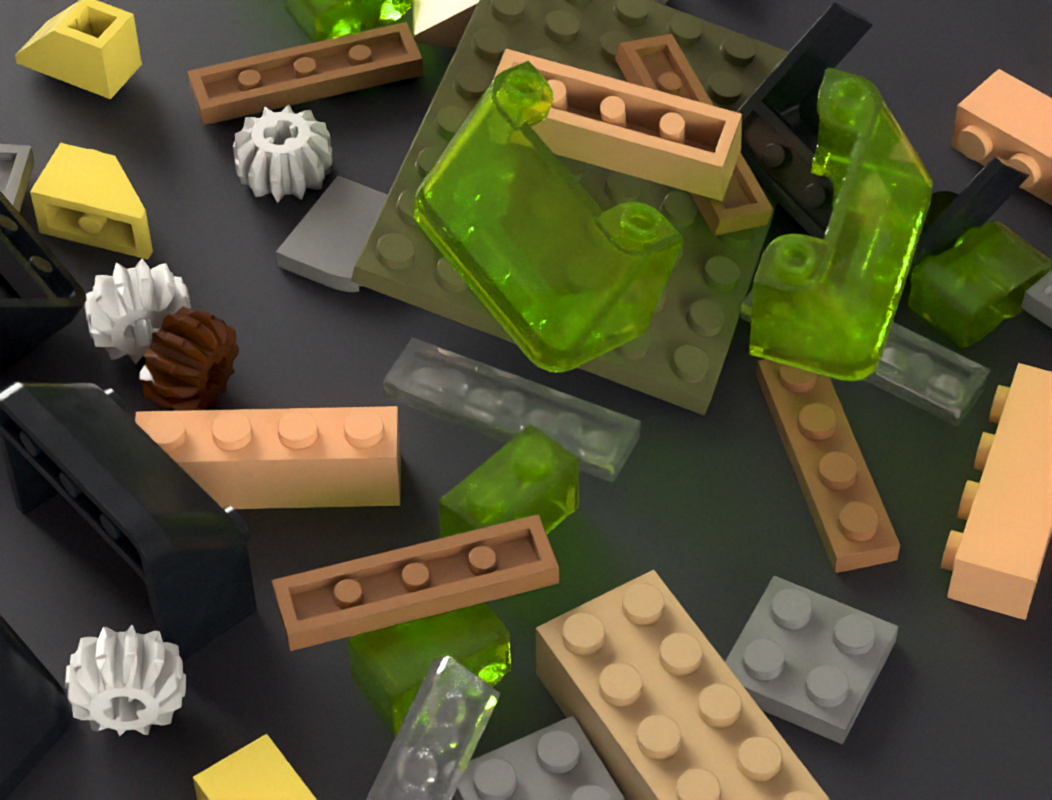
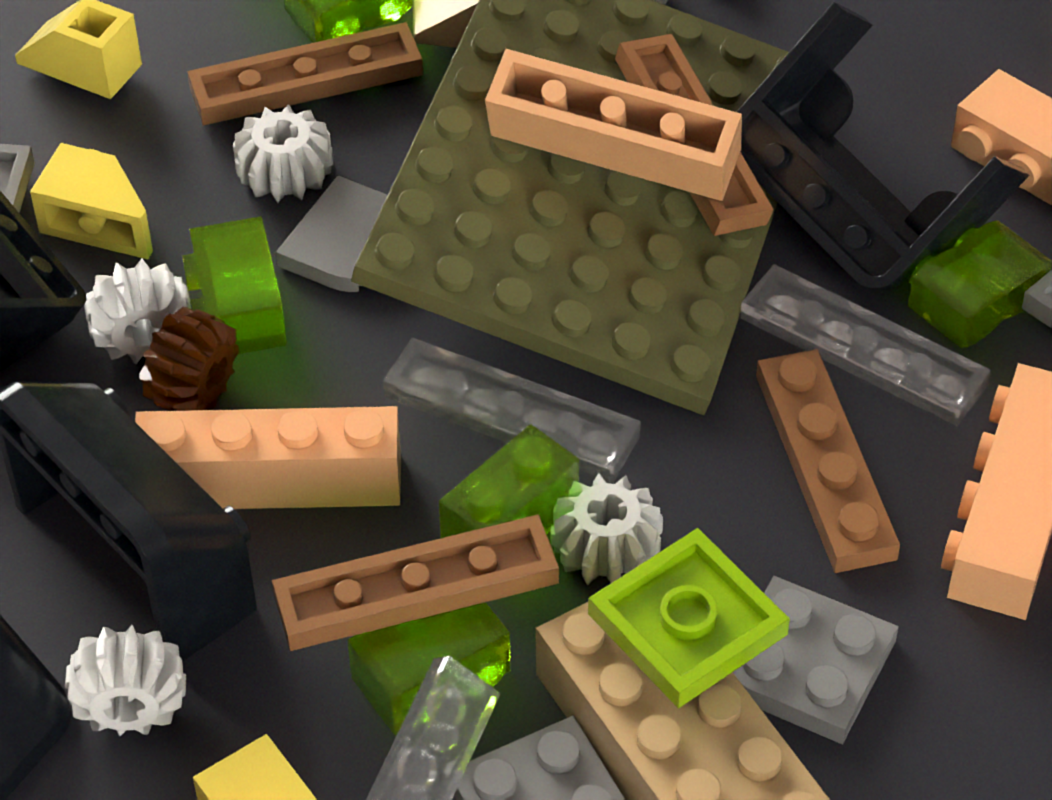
(237, 281): none -> clear neon green brick
(534, 240): clear neon green windscreen -> none
(605, 528): none -> white gear
(688, 617): none -> lime plate
(836, 297): clear neon green windscreen -> none

